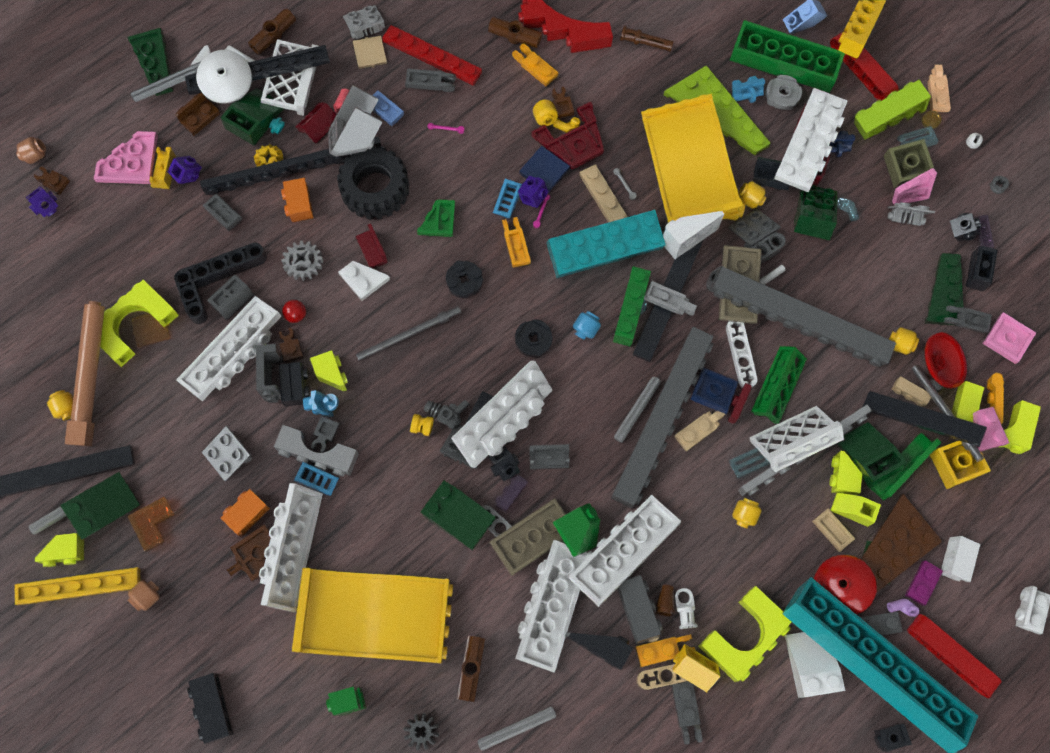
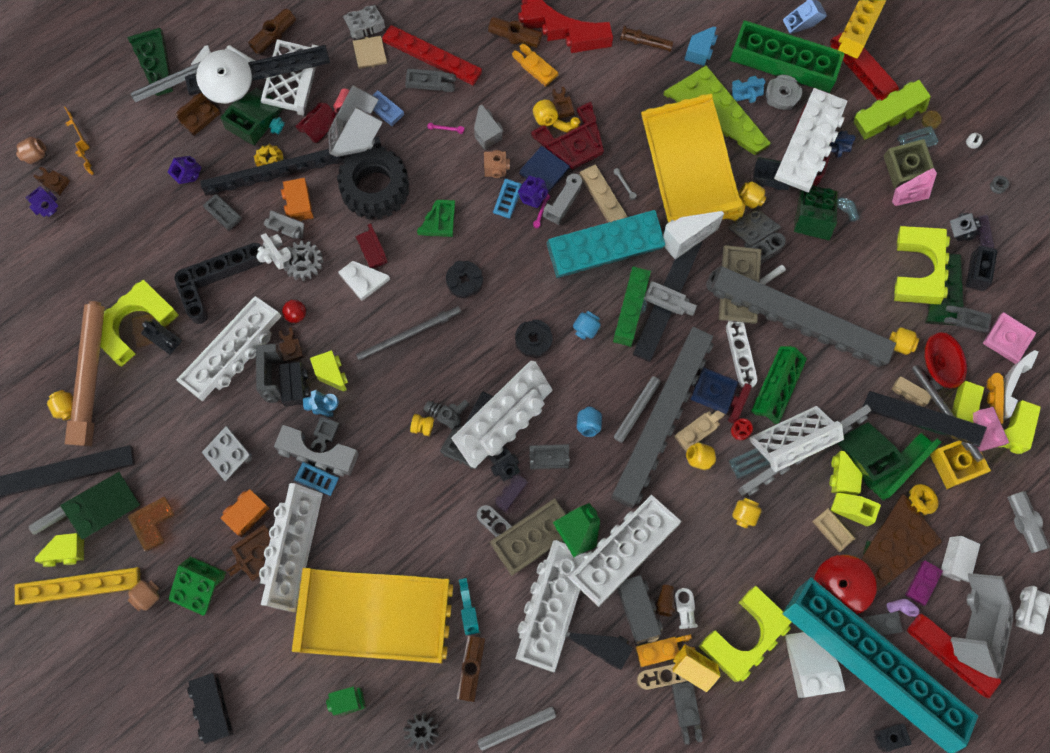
(82, 145): none -> light orange piece
(129, 161): bright pink plate -> none
(160, 336): none -> black hinge
(161, 177): yellow hinge -> none
(195, 585): none -> green bracket
(230, 297): dark grey hinge -> none
(269, 251): none -> white hips
(286, 224): none -> light grey hinge
(457, 515): dark green slope -> none
(468, 613): none -> teal piece
(486, 129): none -> light grey slope
(496, 164): none -> nougat brick
(516, 244): light orange hinge -> none
(565, 199): none -> light grey leg
(589, 422): none -> dark azure head
(700, 45): none -> dark azure slope
(701, 456): none -> yellow head
(744, 426): none -> red wheel
(915, 214): light grey hinge -> none
(928, 495): none -> yellow gear
(933, 244): none -> neon yellow arch
(938, 90): light nougat hinge -> none
(988, 626): none -> light grey windscreen
(1011, 379): none -> white slope
(1028, 522): none -> light grey piece

